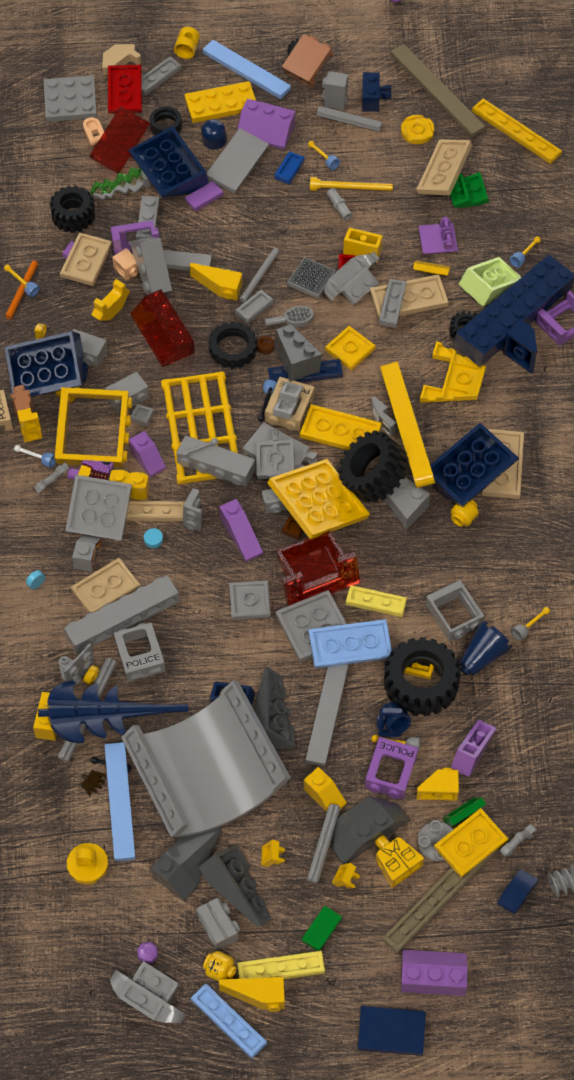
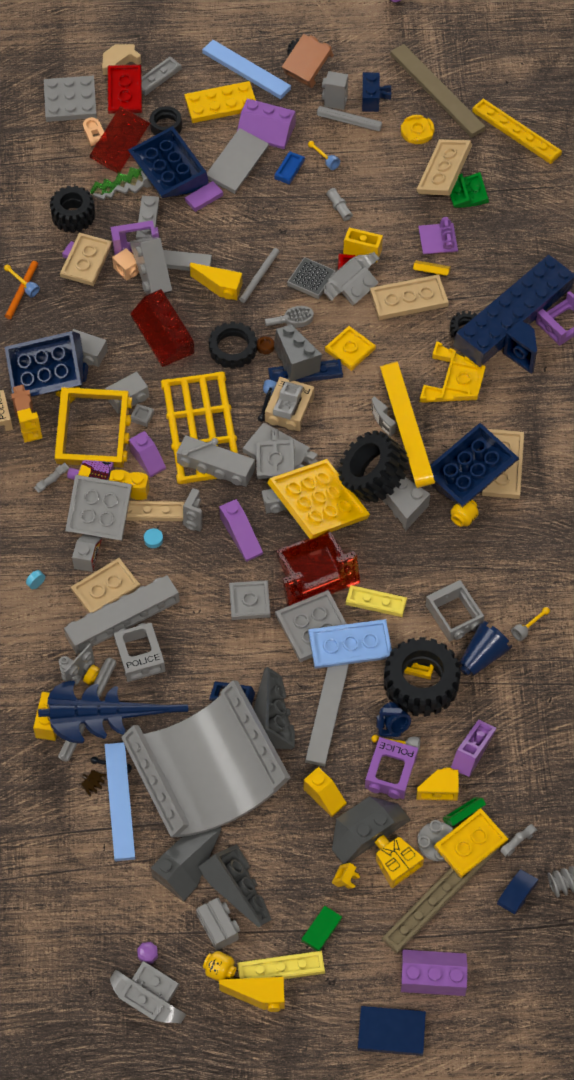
(40, 330): yellow tile -> none
(47, 458): hinge -> none
(87, 863): yellow tile -> none
(112, 303): yellow piece -> none
(187, 42): yellow wheel -> none
(213, 134): dark blue helmet -> none
(229, 1021): light blue tile -> none
(254, 306): light grey tile -> none
(270, 853): yellow tile -> none
(292, 528): reddish brown tile -> none
(317, 184): yellow piece -> none
(323, 843): light grey axle -> none
(335, 427): yellow plate -> none
(392, 303): light grey tile -> none
(488, 280): yellowish green slope -> none
(518, 258): medium blue hinge -> none

